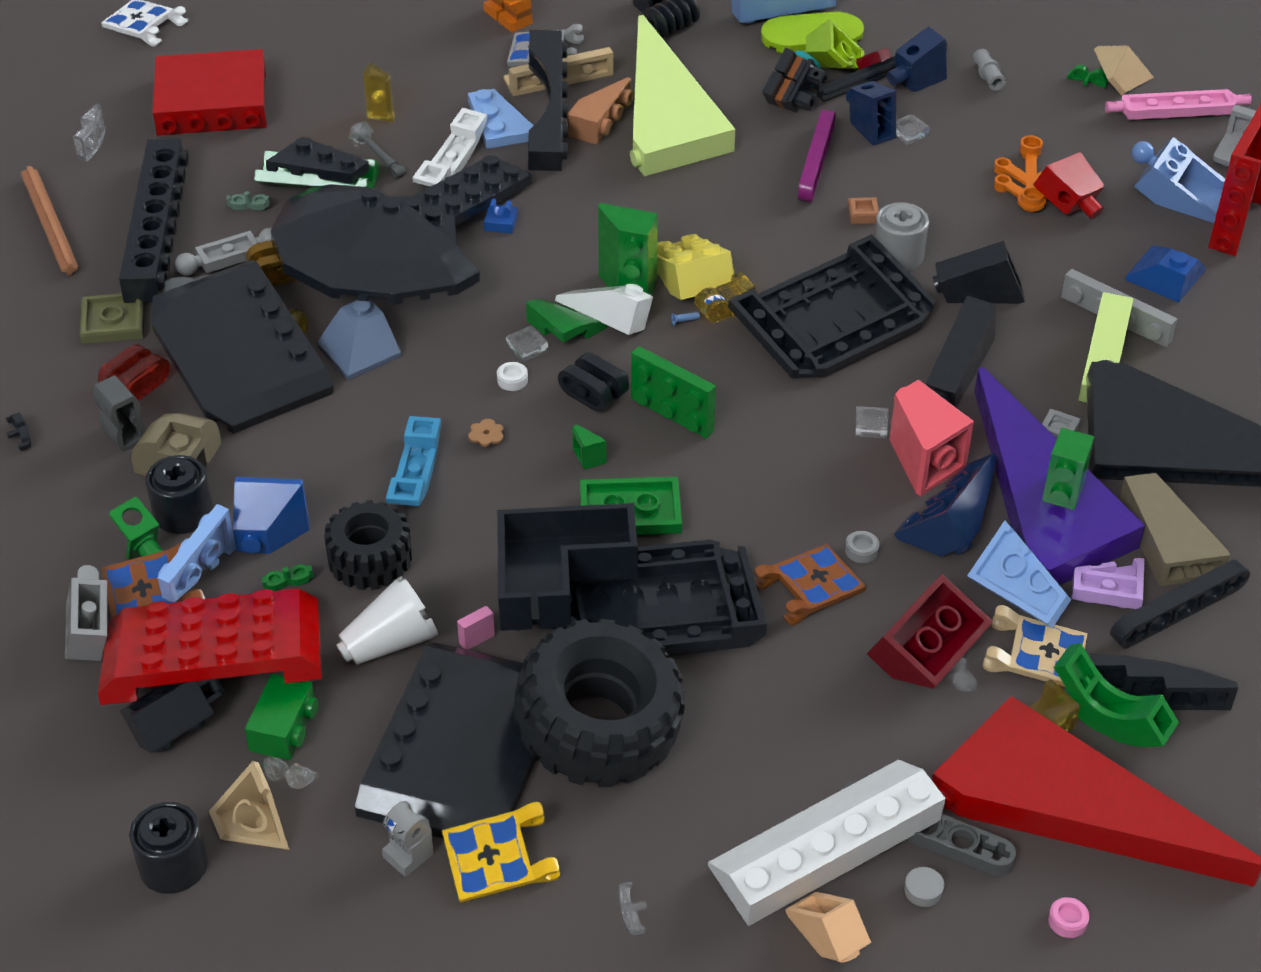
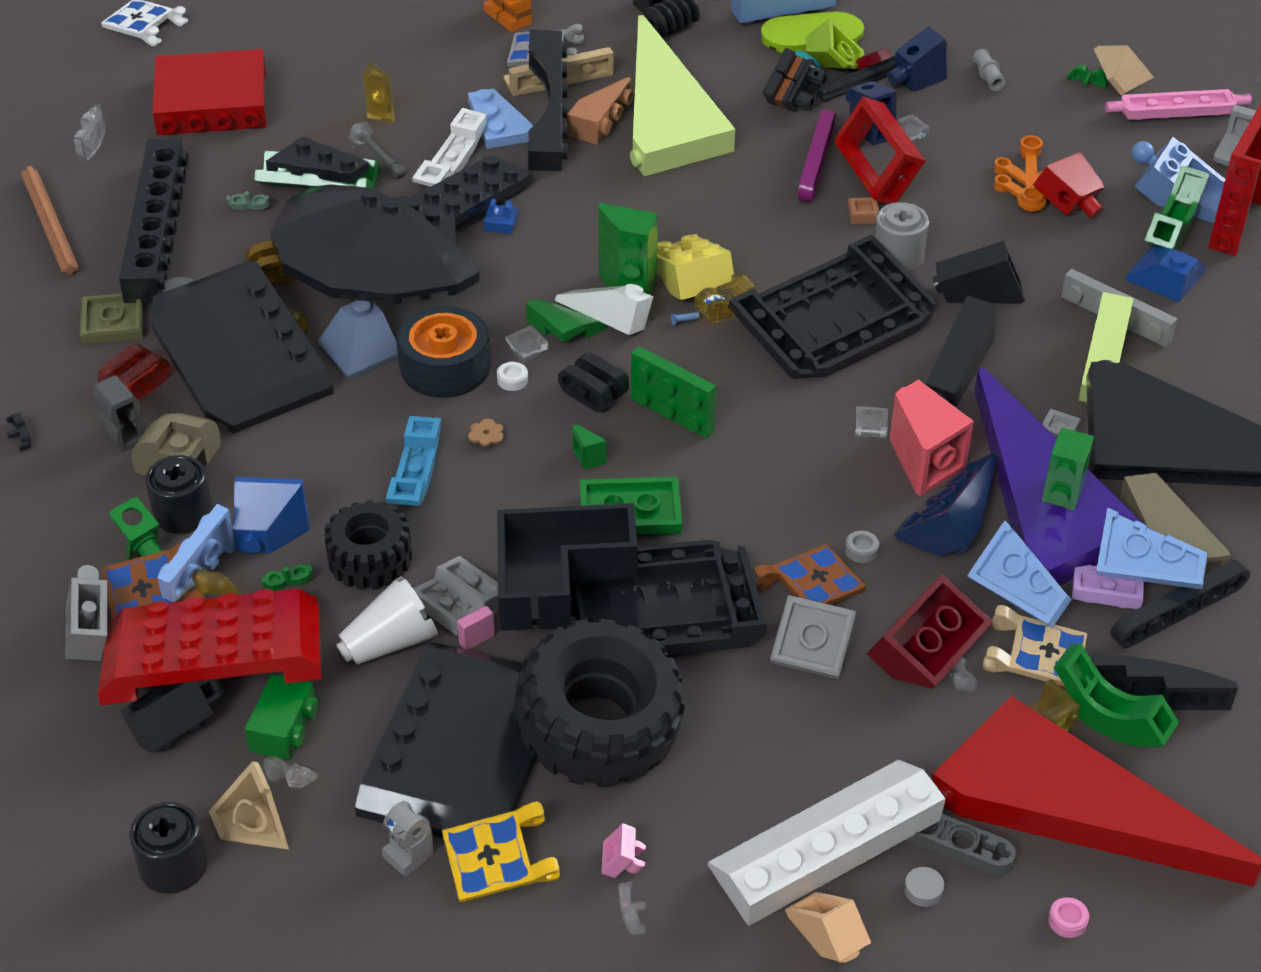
(213, 583): none -> clear yellow arm
(220, 253): light grey plate -> none
(444, 351): none -> black wheel
(457, 592): none -> light grey slope
(620, 852): none -> bright pink tile
(813, 637): none -> light grey tile
(906, 162): none -> red window
(1140, 554): none -> light blue wing
(1180, 211): none -> arch

